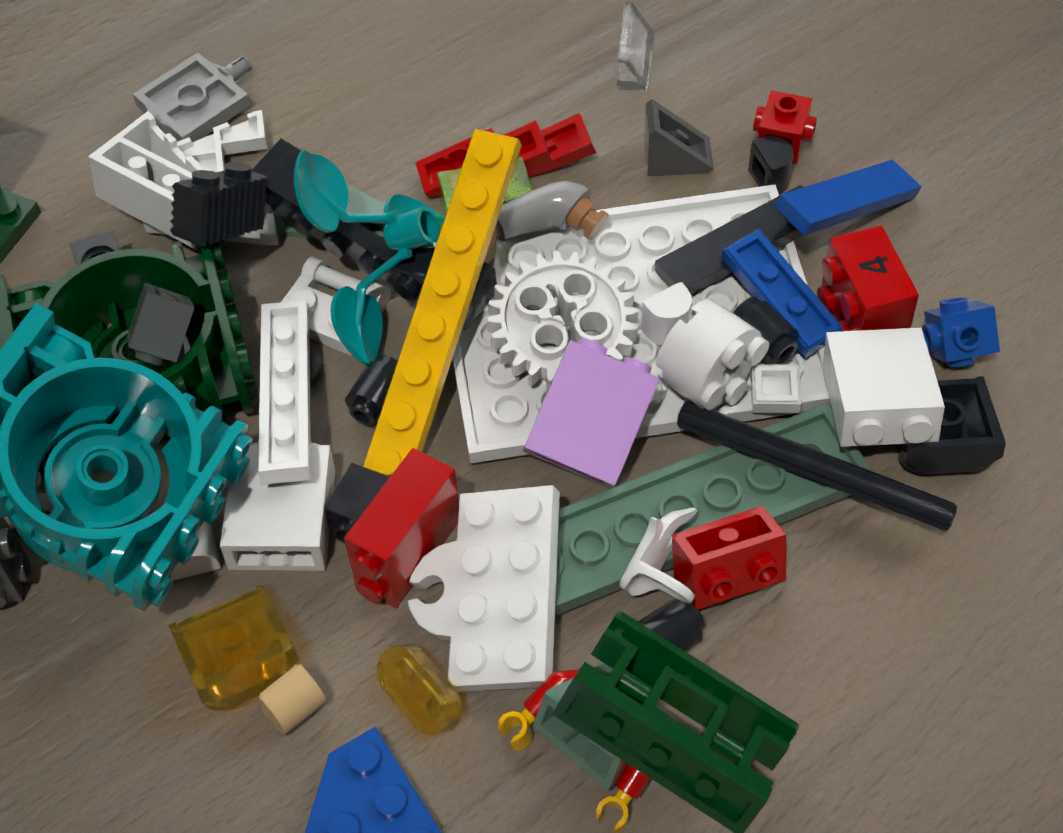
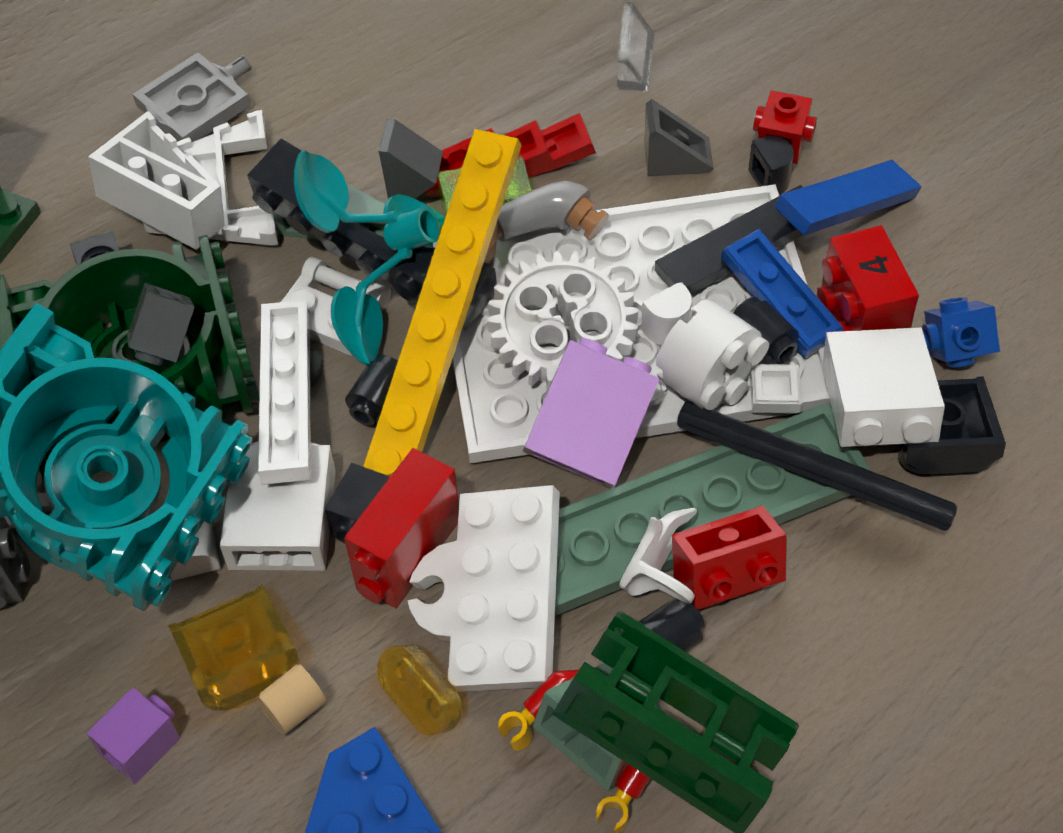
(135, 734): none -> medium lavender brick
(218, 204): black brick -> none
(407, 161): none -> dark grey slope

